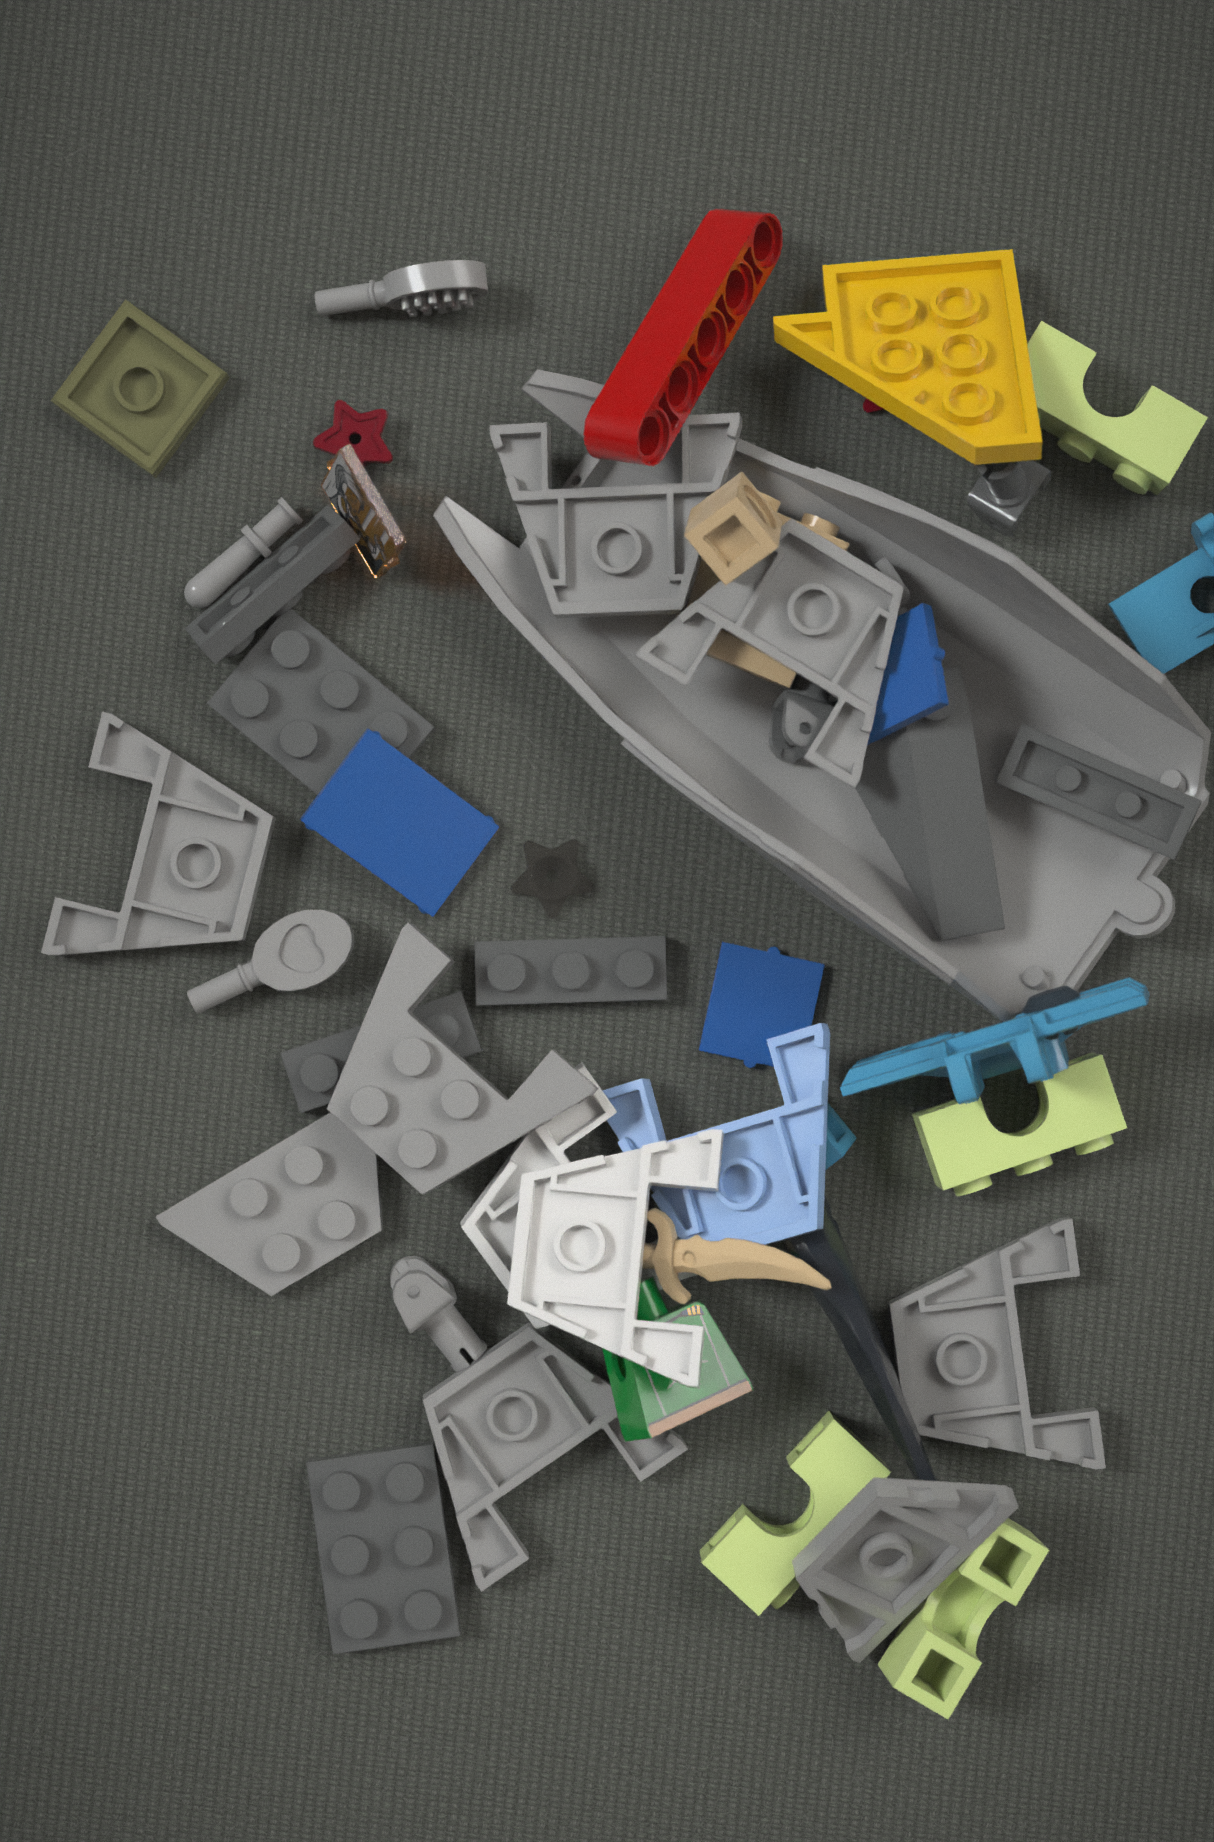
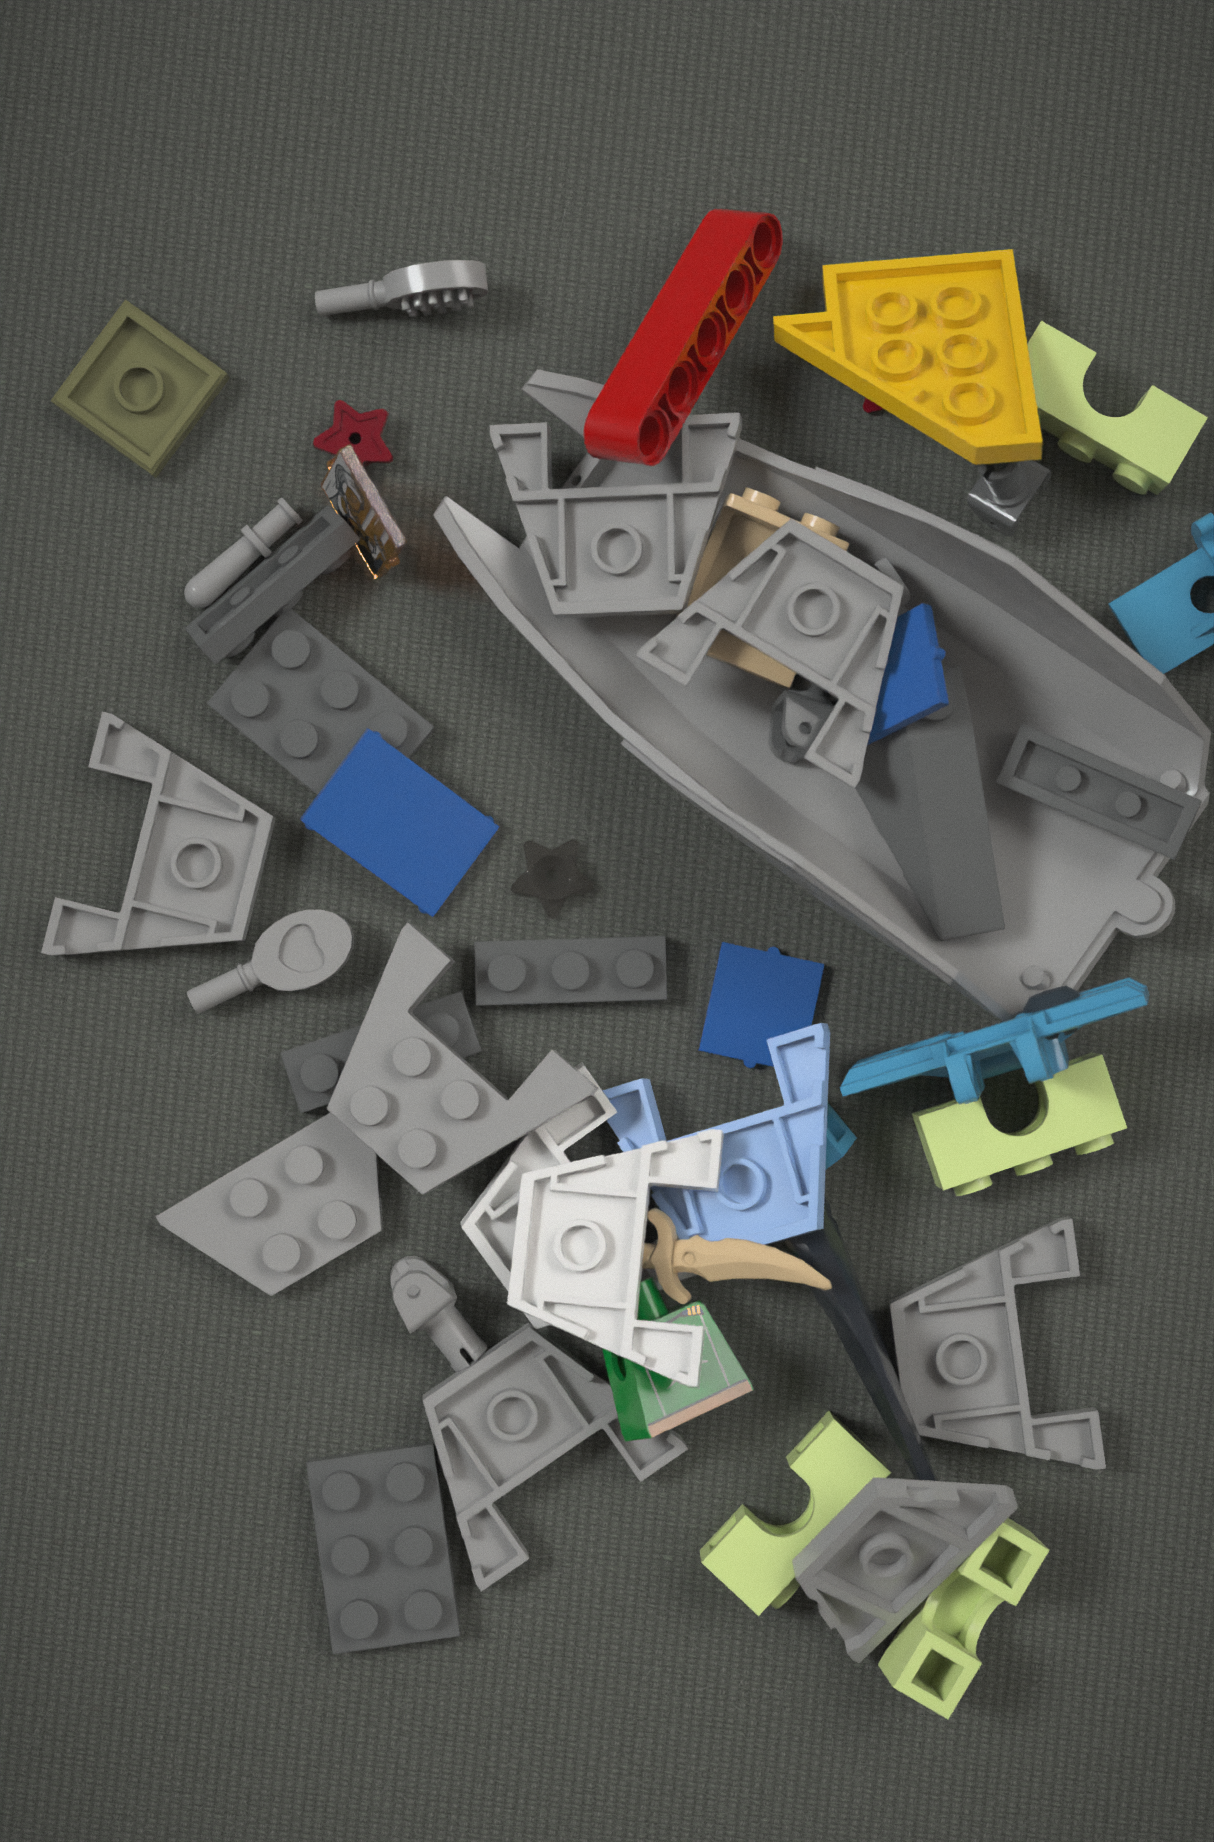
(733, 528): tan brick -> none

